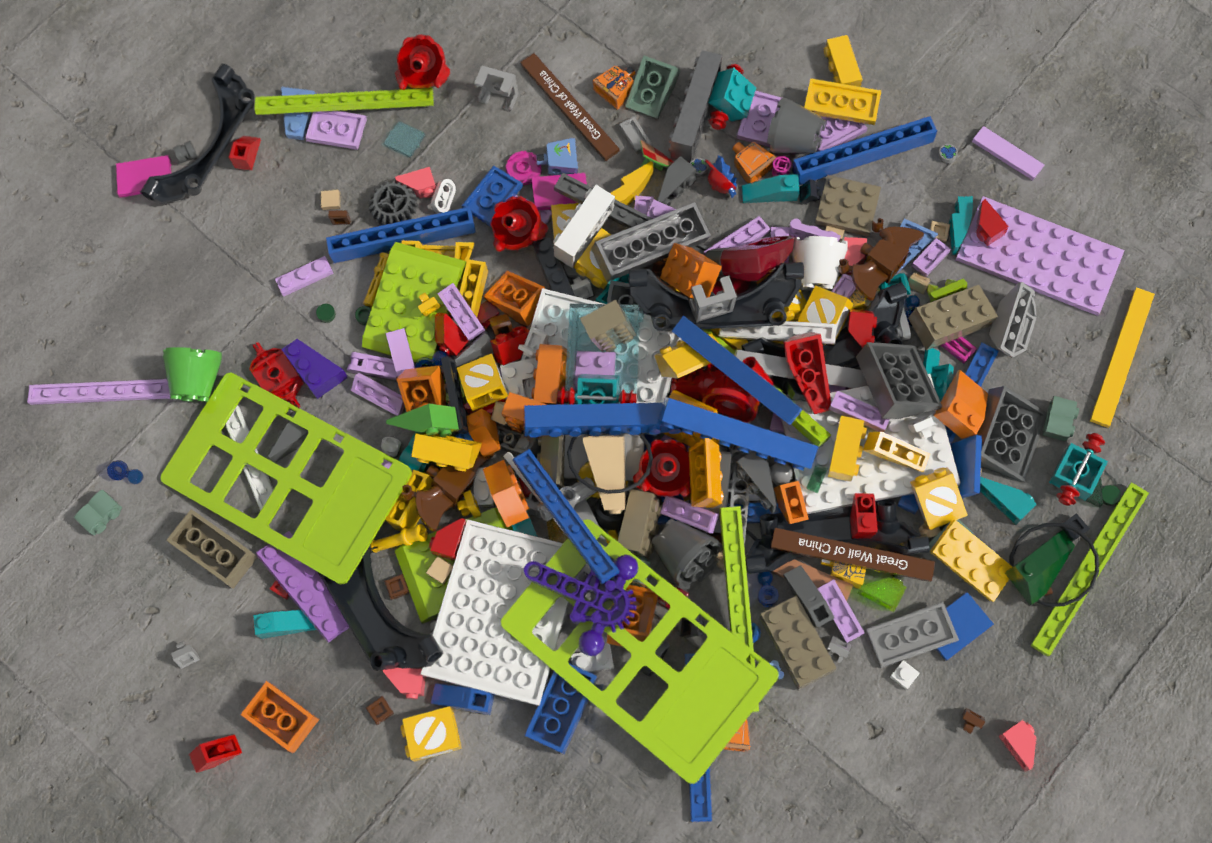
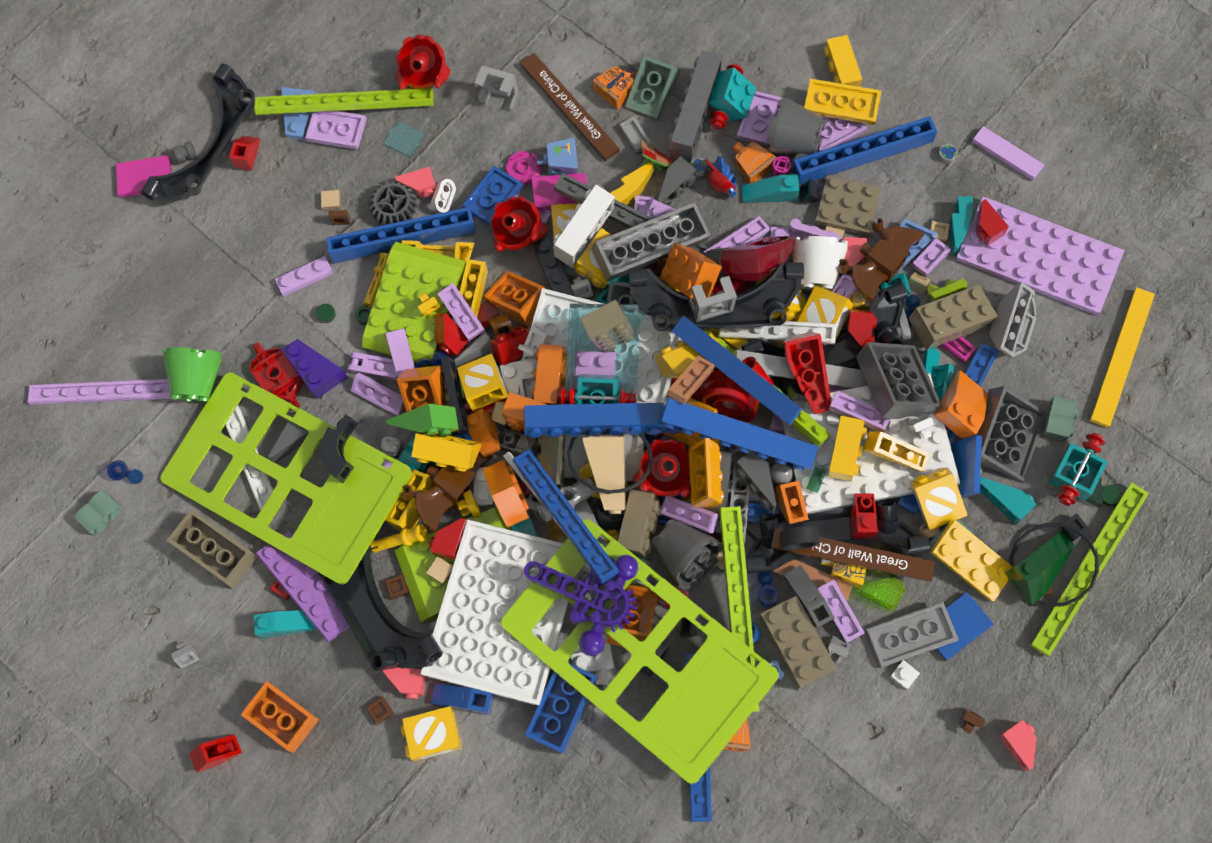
(333, 448): none -> black arch
(690, 380): none -> nougat plate
(799, 538): none -> black tyre

